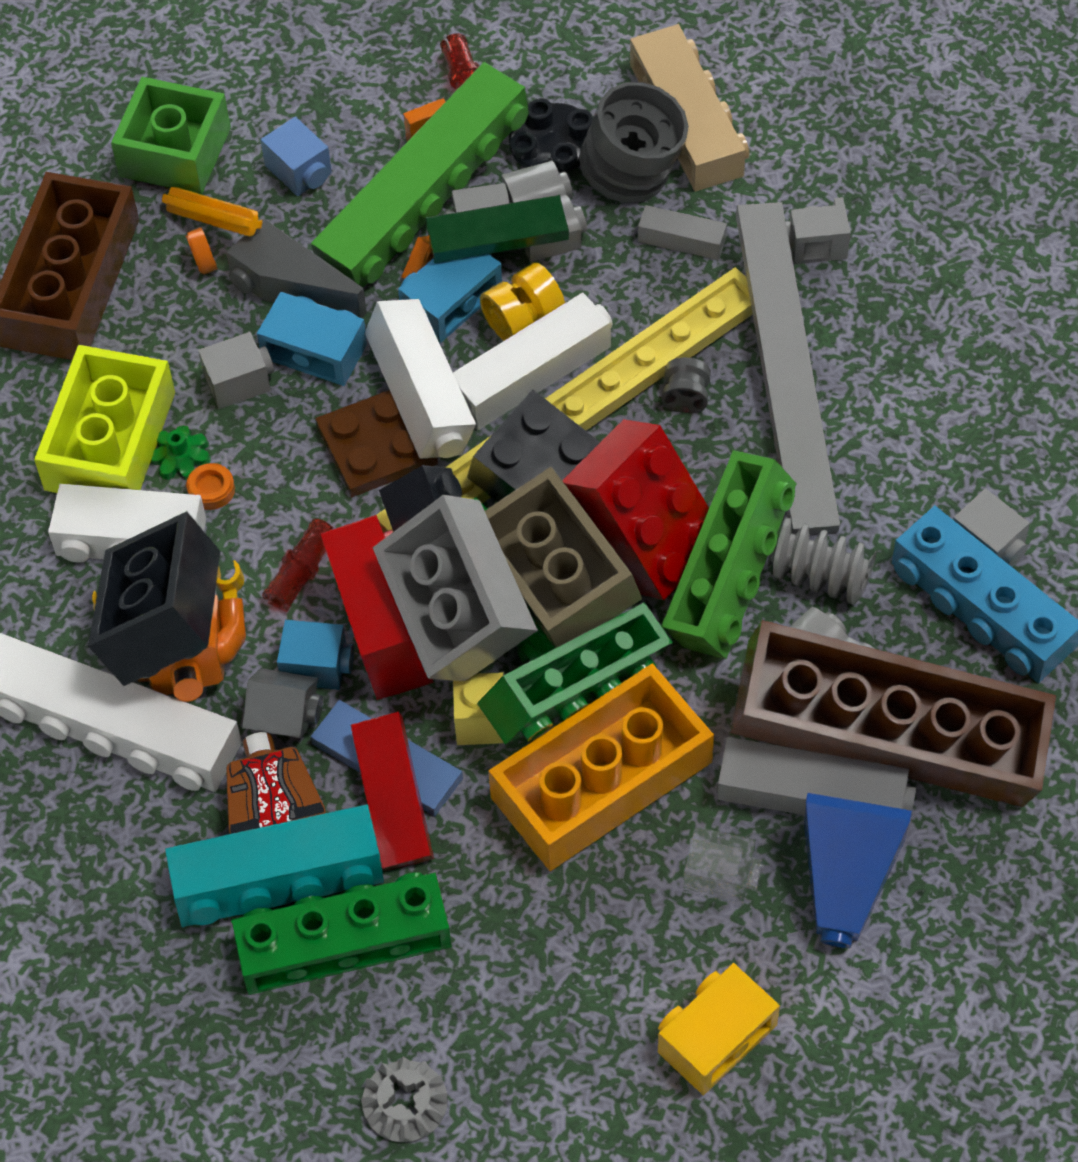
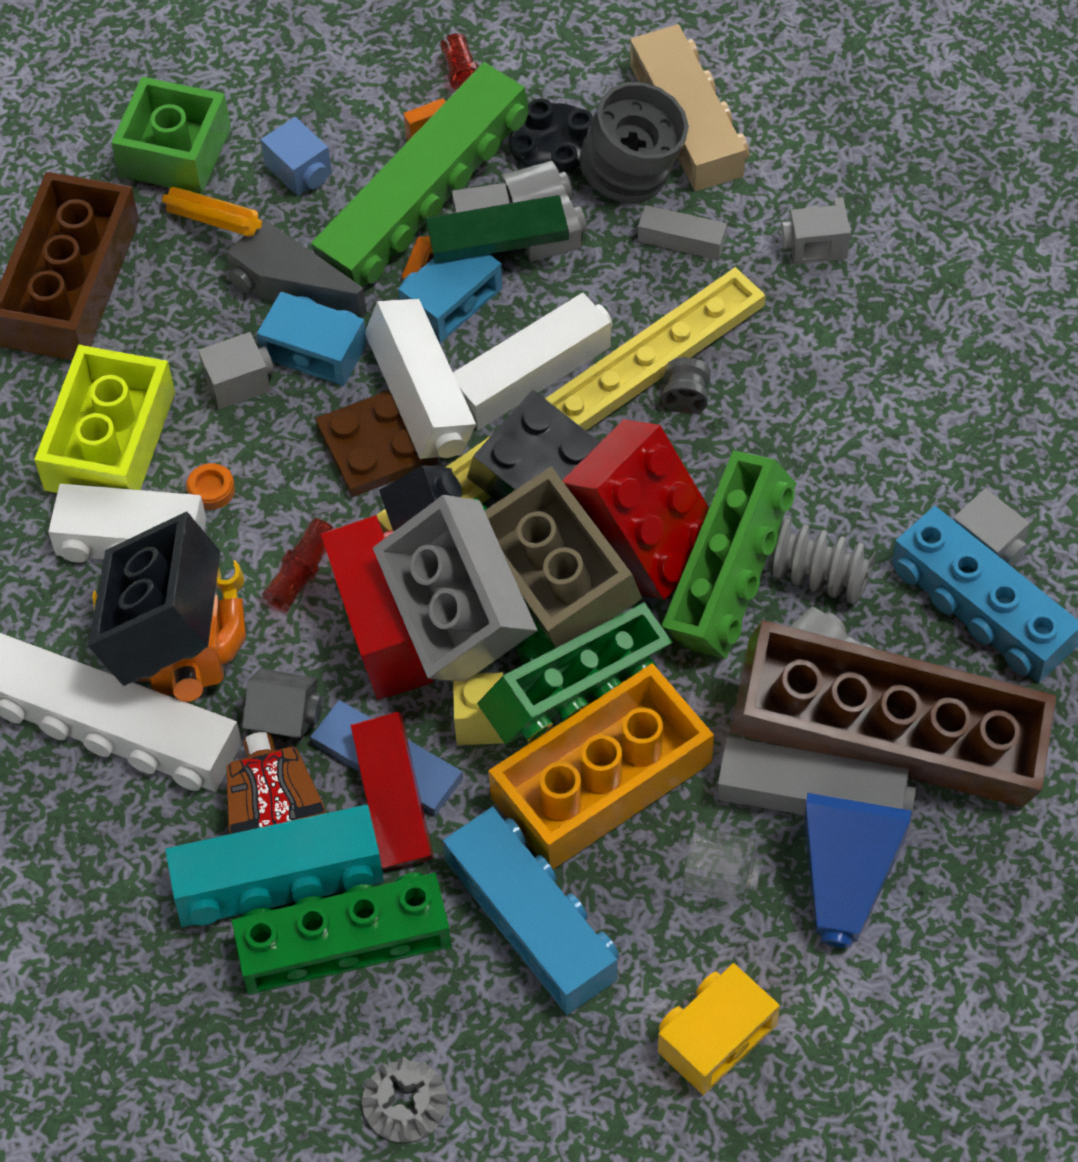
(180, 452): green plant -> none
(201, 251): orange tile -> none
(315, 652): dark azure brick -> none
(521, 303): yellow wheel -> none
(531, 909): none -> dark azure brick
(787, 365): light grey tile -> none

